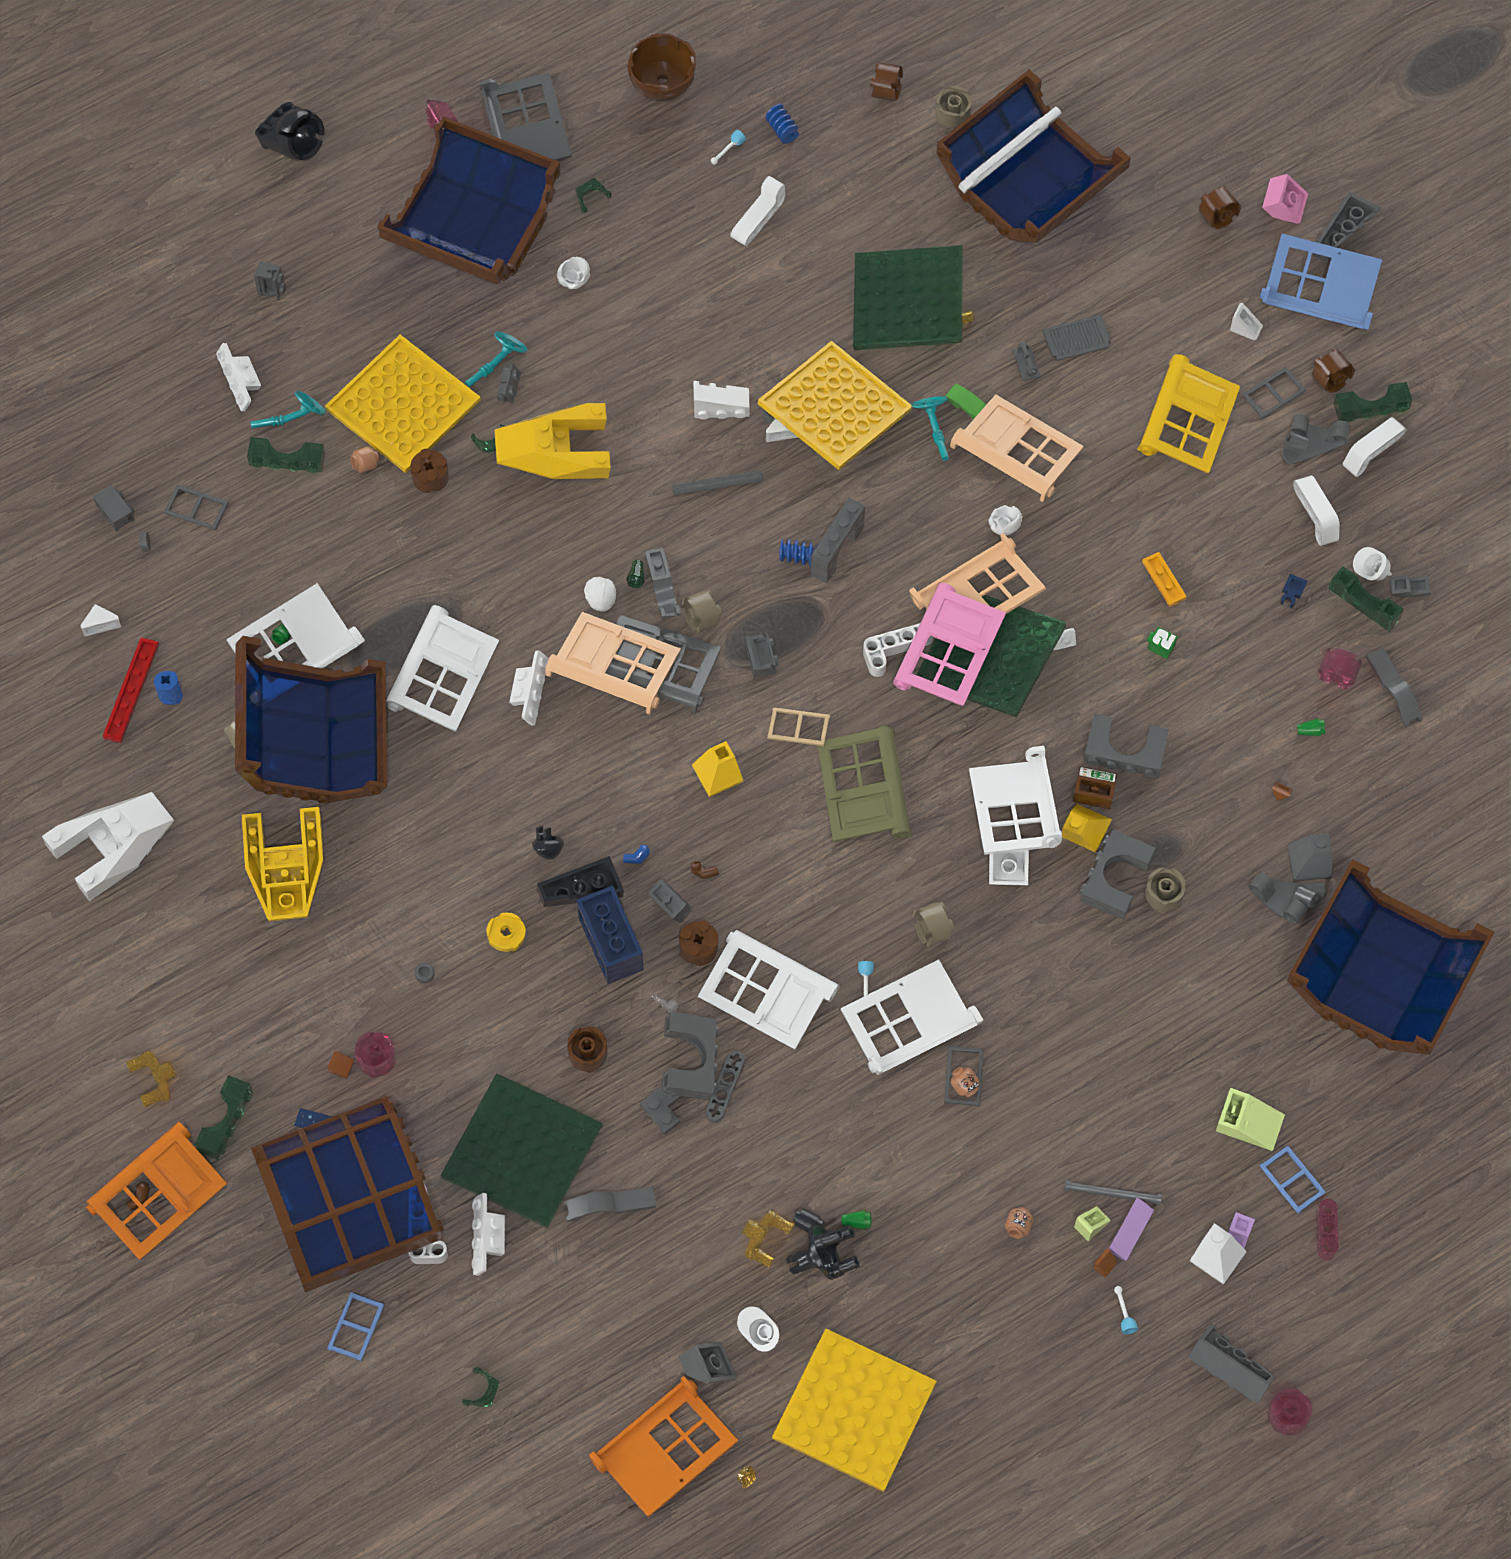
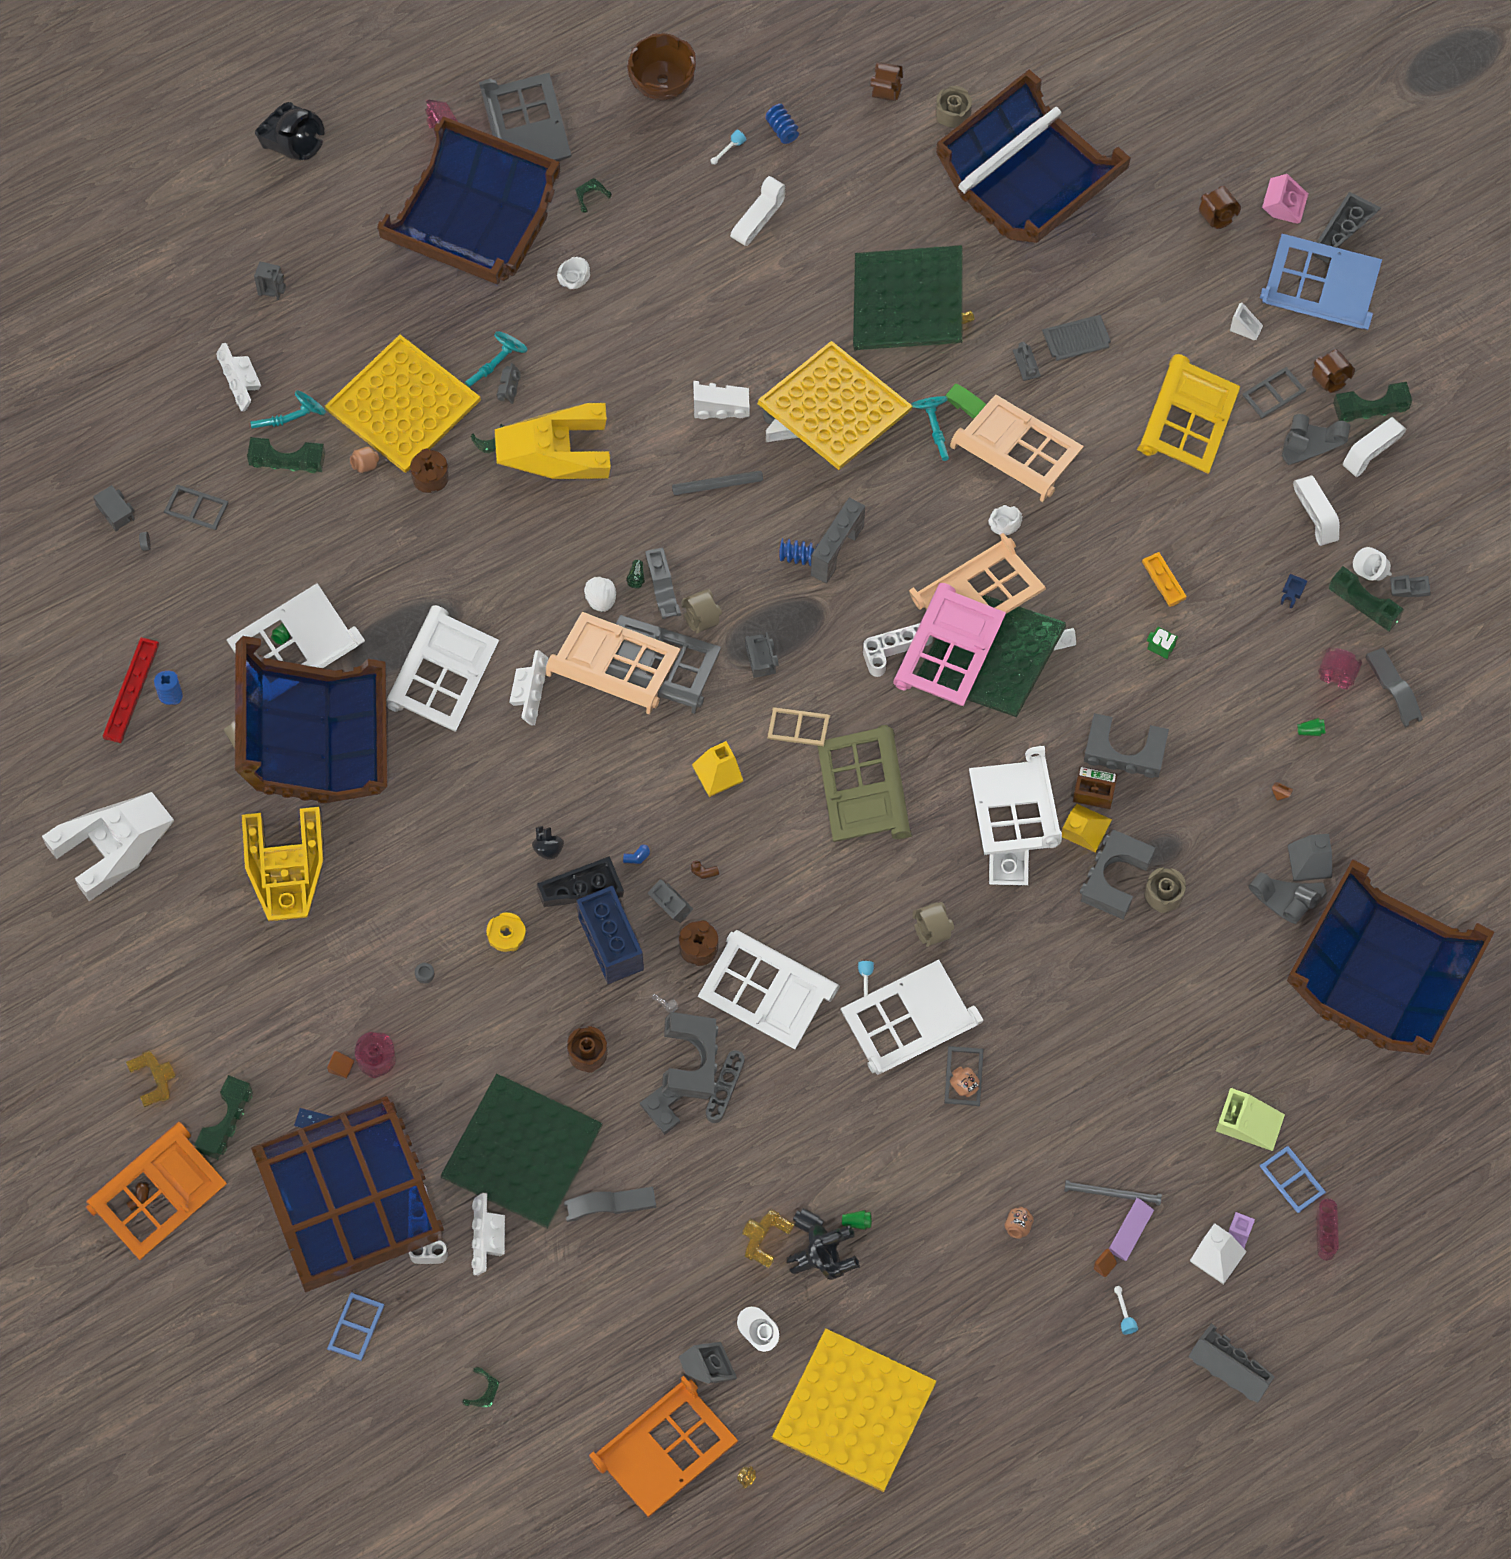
(99, 621): white slope -> none
(1091, 1223): yellowish green slope -> none
(1298, 1405): clear pink brick -> none

